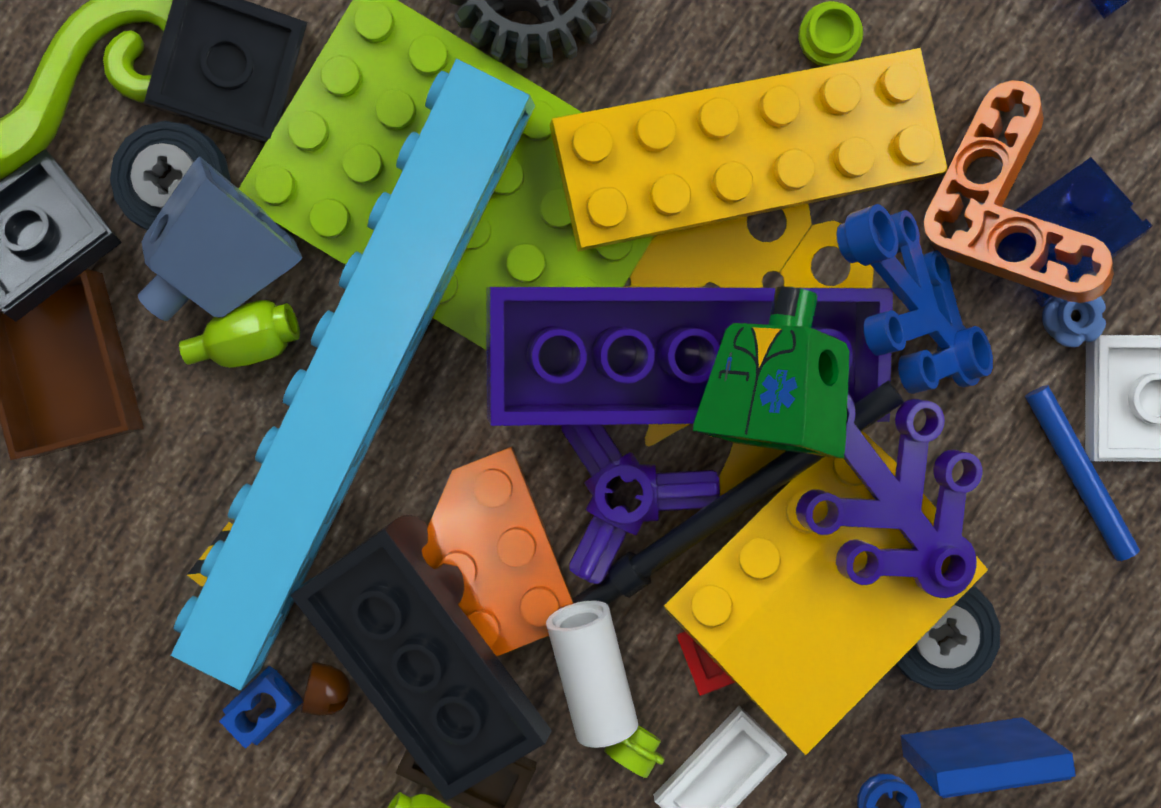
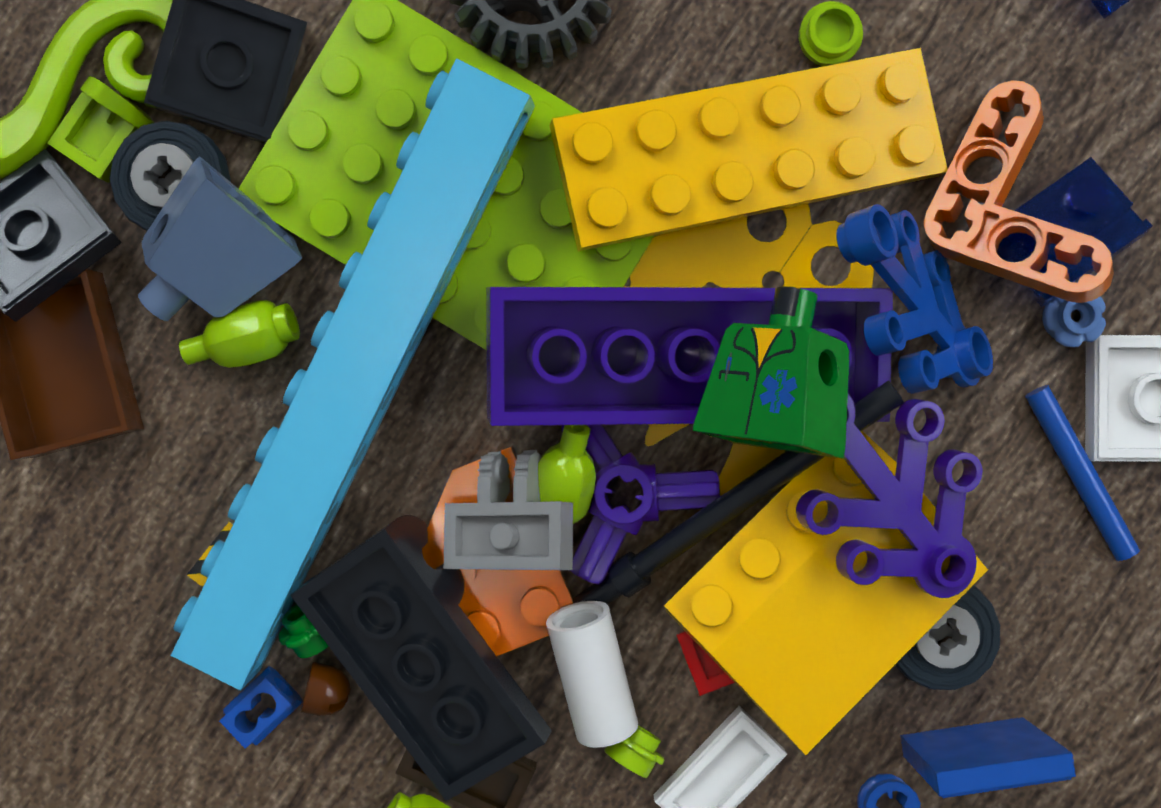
(97, 127): none -> lime tile
(300, 634): none -> green plate
(513, 533): none -> light grey hinge
(568, 471): none -> lime plant

